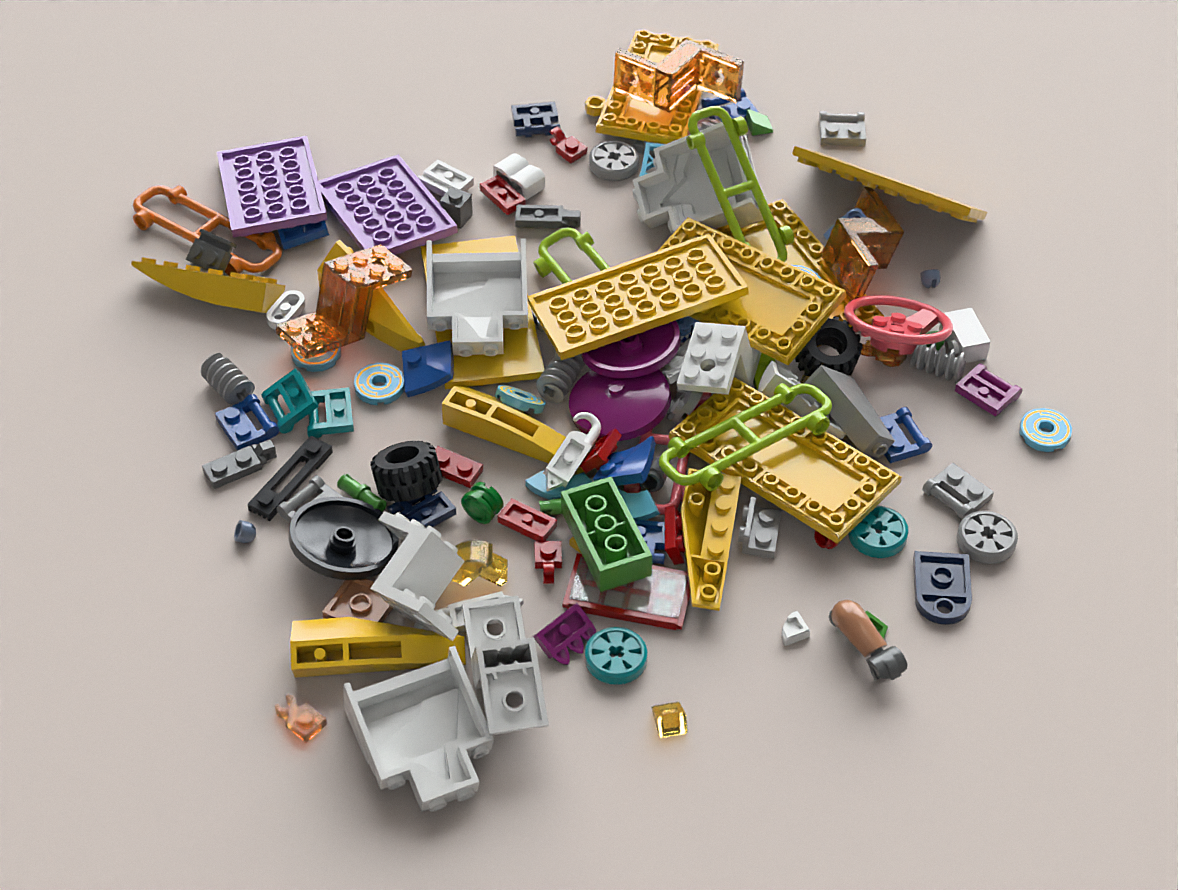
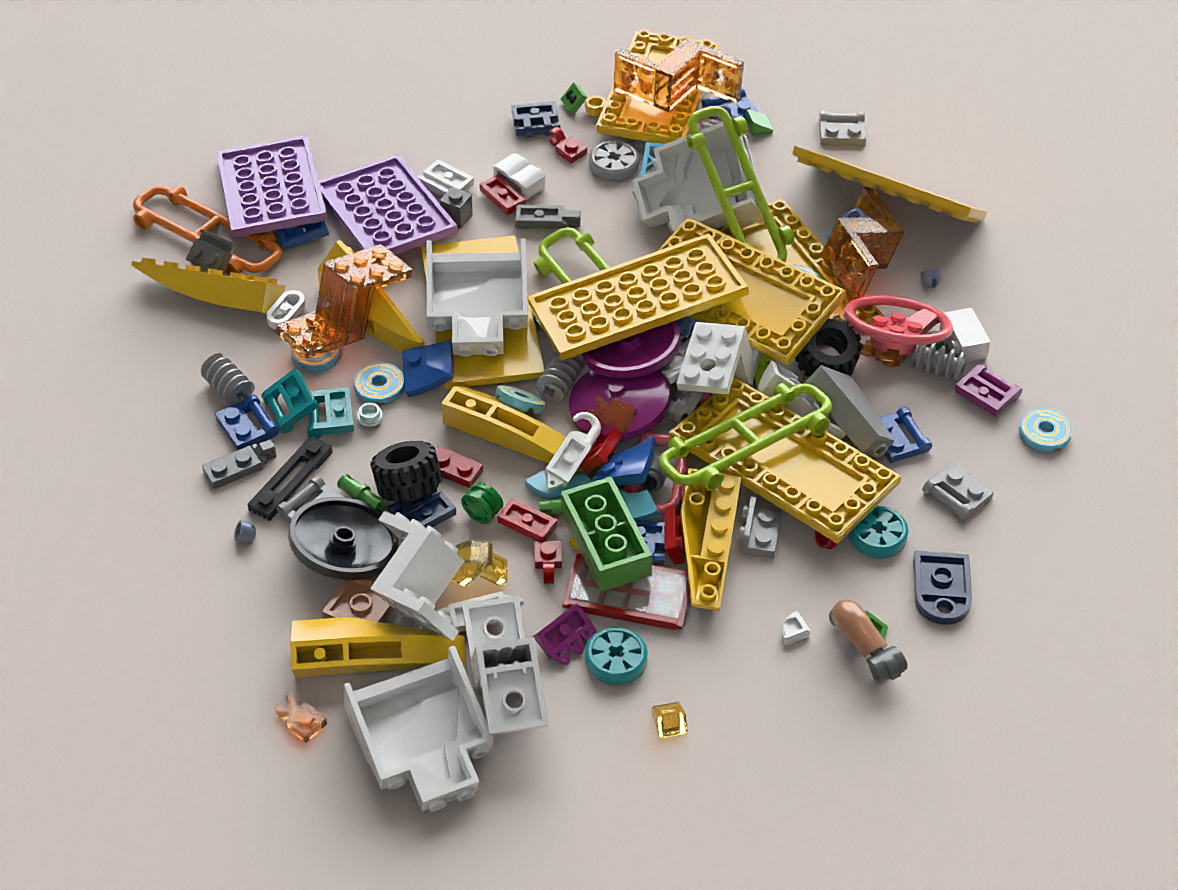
(369, 415): none -> light aqua plate
(573, 98): none -> bright green tile
(616, 415): none -> clear orange plate
(985, 550): light grey wheel -> none

